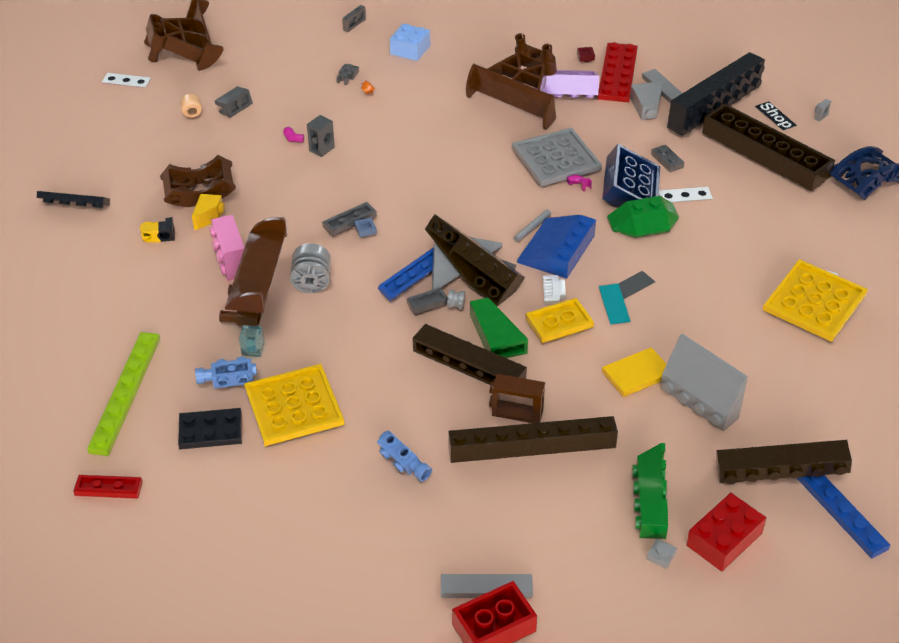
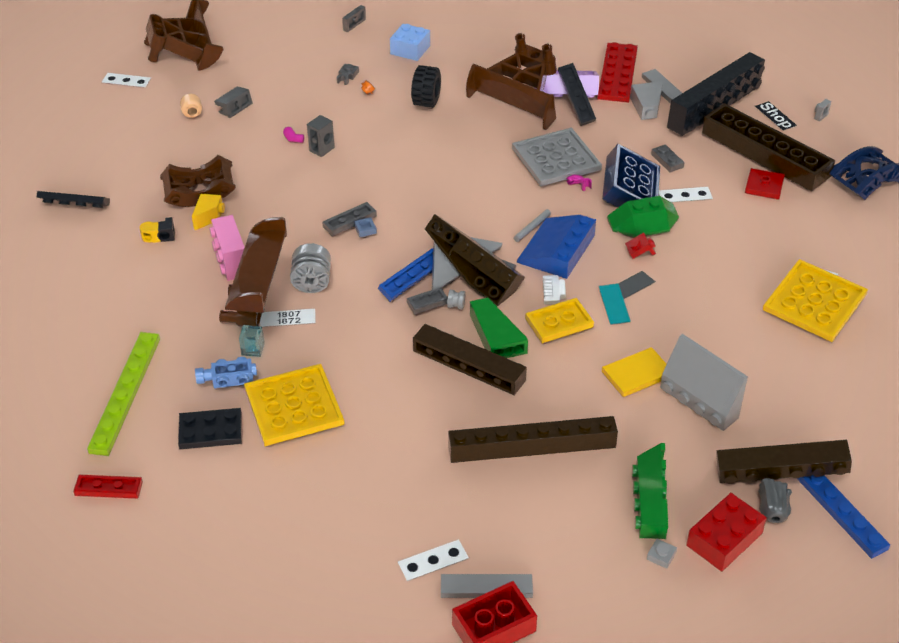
(288, 317): none -> white sticker
(402, 456): medium blue brick -> none
(426, 86): none -> black tyre
(433, 560): none -> white sticker
(517, 387): reddish brown window -> none
(576, 94): none -> black plate
(586, 54): dark red plate -> none
(640, 245): none -> red bracket
(764, 183): none -> red plate
(774, 500): none -> dark grey piece

